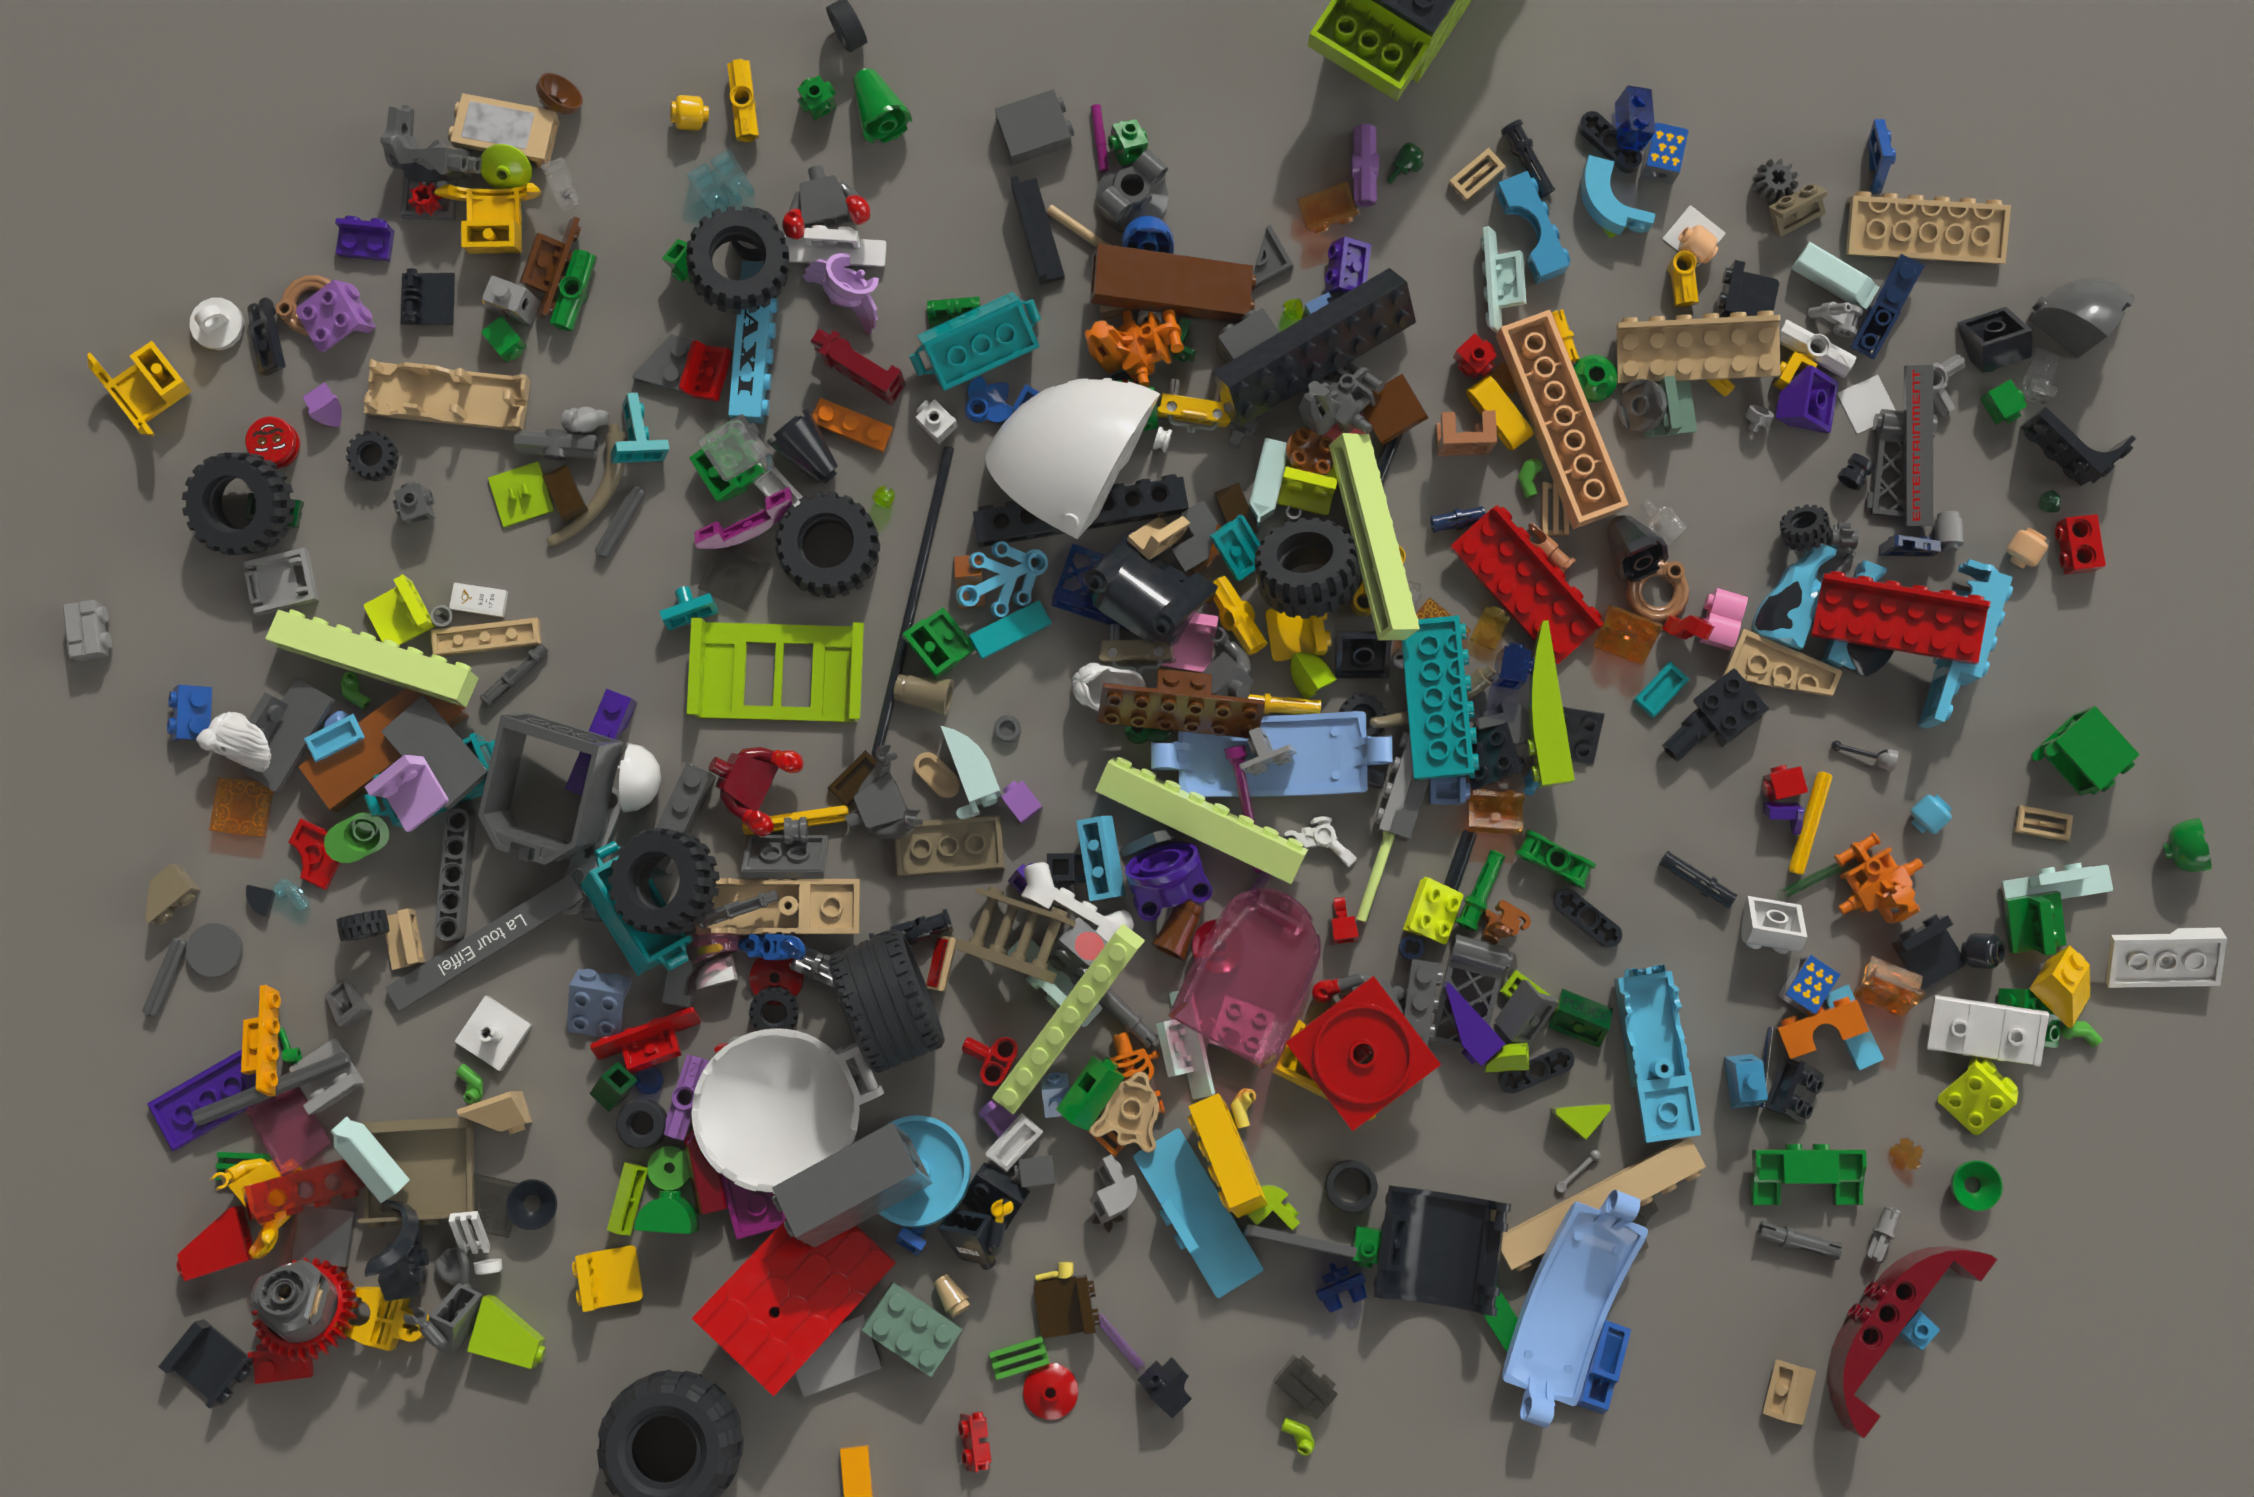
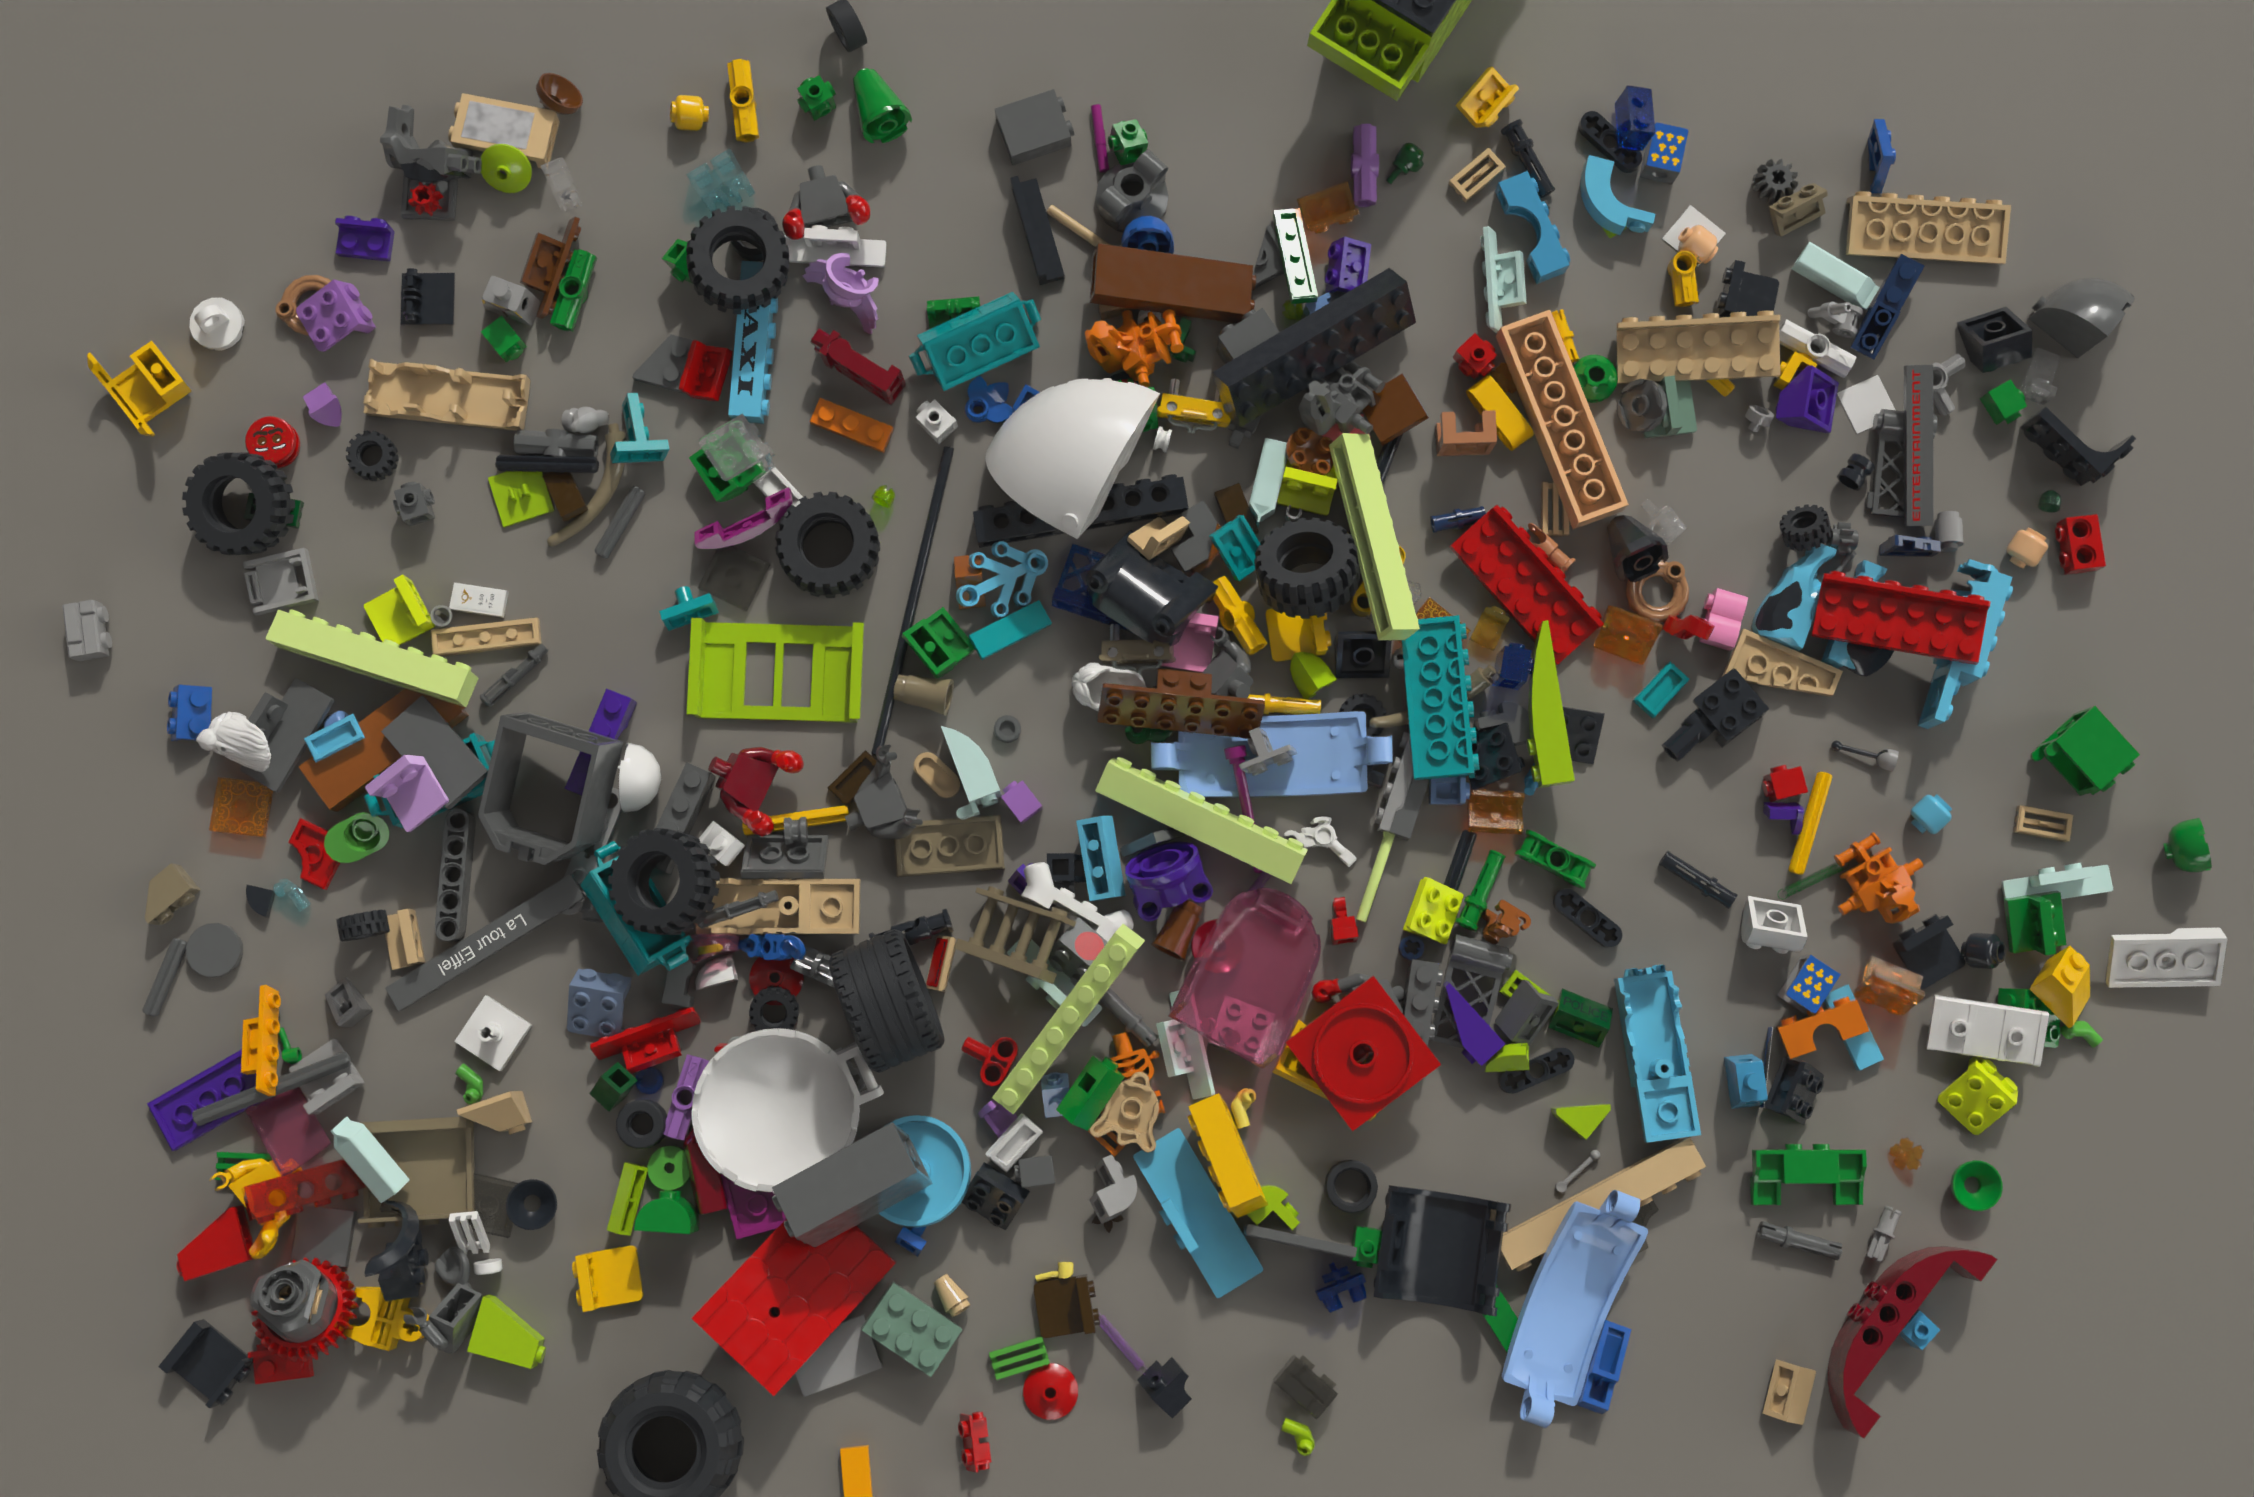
(265, 337): black hinge -> none
(351, 690): bright green arm -> none
(492, 217): yellow piece -> none
(547, 464): none -> black axle
(721, 843): none -> white brick
(805, 447): black cone -> none
(976, 1235): black torso -> none
(1295, 256): none -> tile
(1486, 98): none -> yellow bracket
(1527, 475): bright green arm -> none

